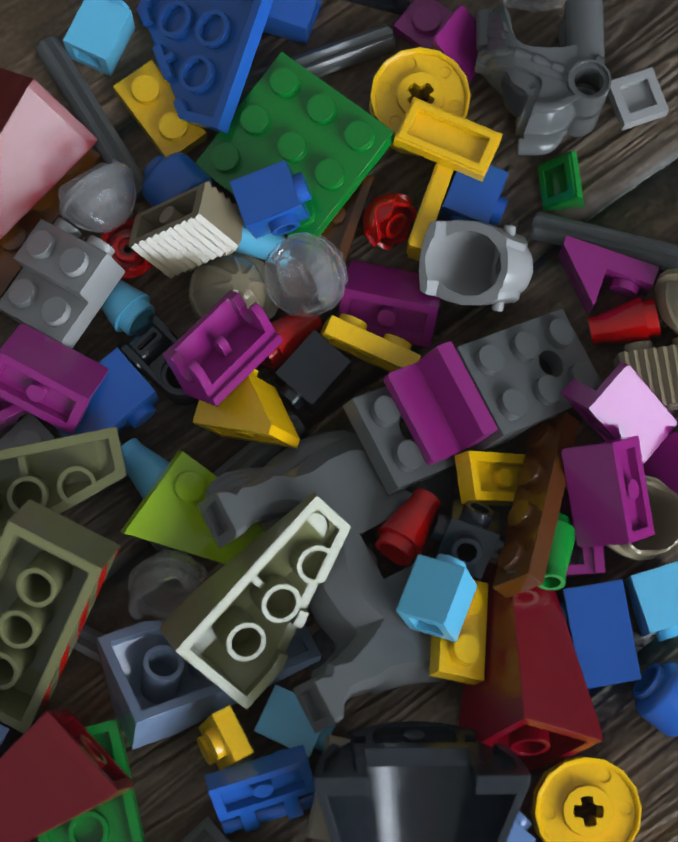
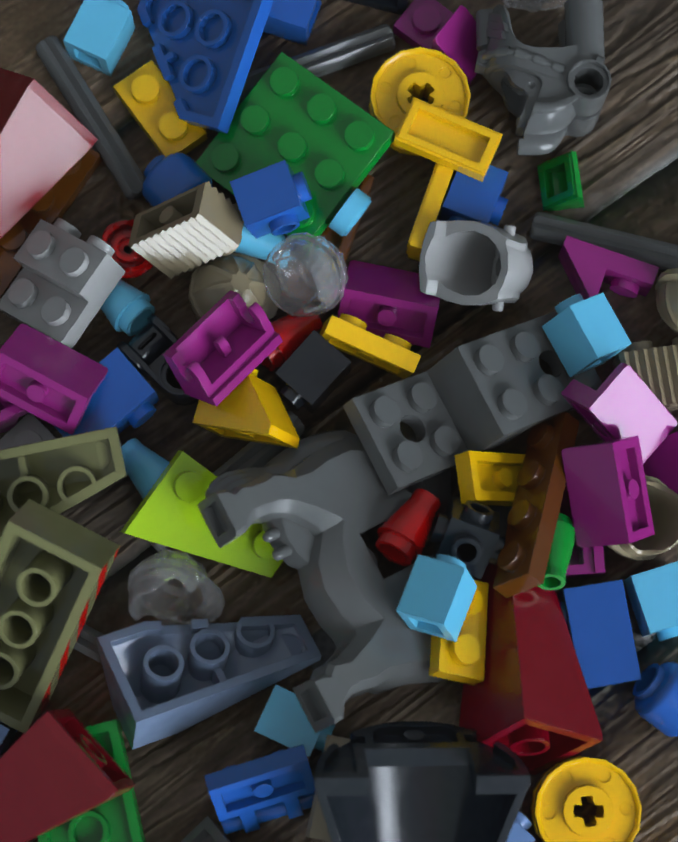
(99, 197): clear piece -> none
(223, 739): yellow plate -> none
(249, 609): olive wedge -> none
(350, 212): none -> medium azure tile
(388, 220): red plate -> none
(440, 404): magenta panel -> none
(585, 333): none -> medium azure brick
(626, 323): red cone -> none
(637, 98): light grey plate -> none

